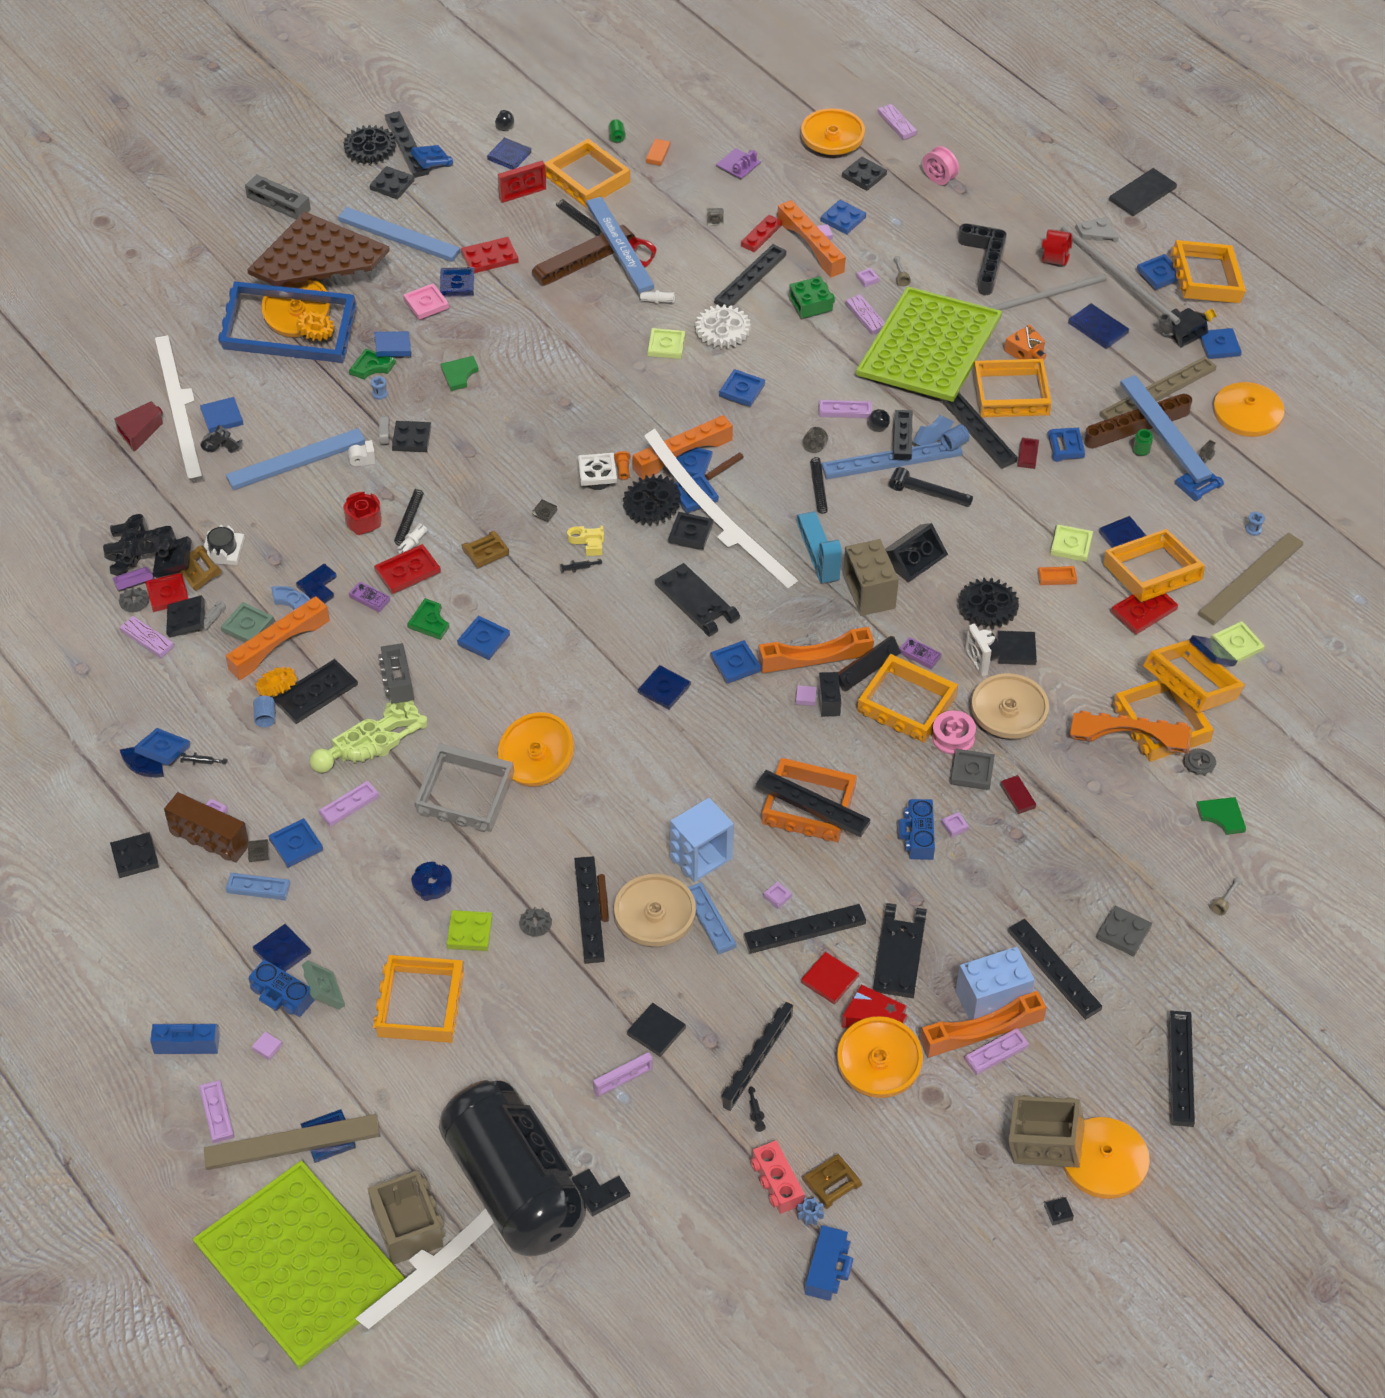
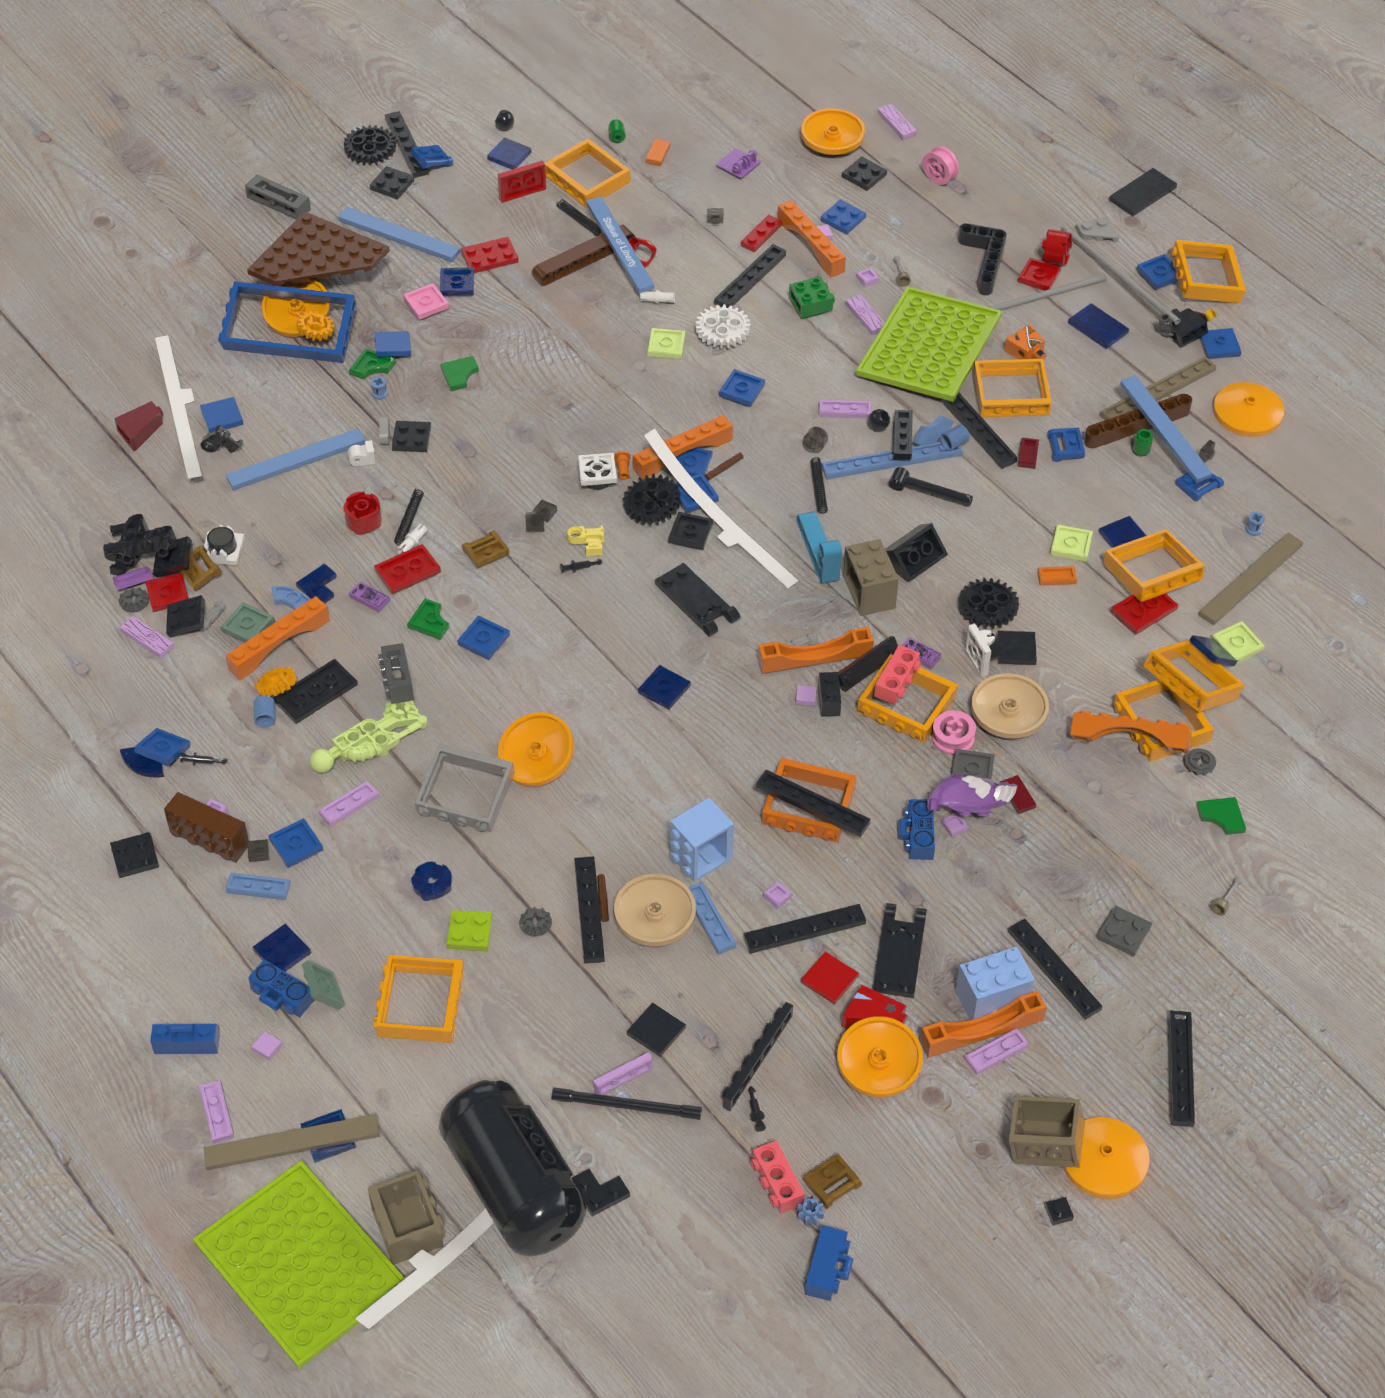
(534, 521): none -> clear smoke plate
(683, 1111): none -> black piece
(735, 661): blue plate -> none
(897, 674): none -> coral brick
(970, 794): none -> medium lavender animal
(1039, 274): none -> red tile

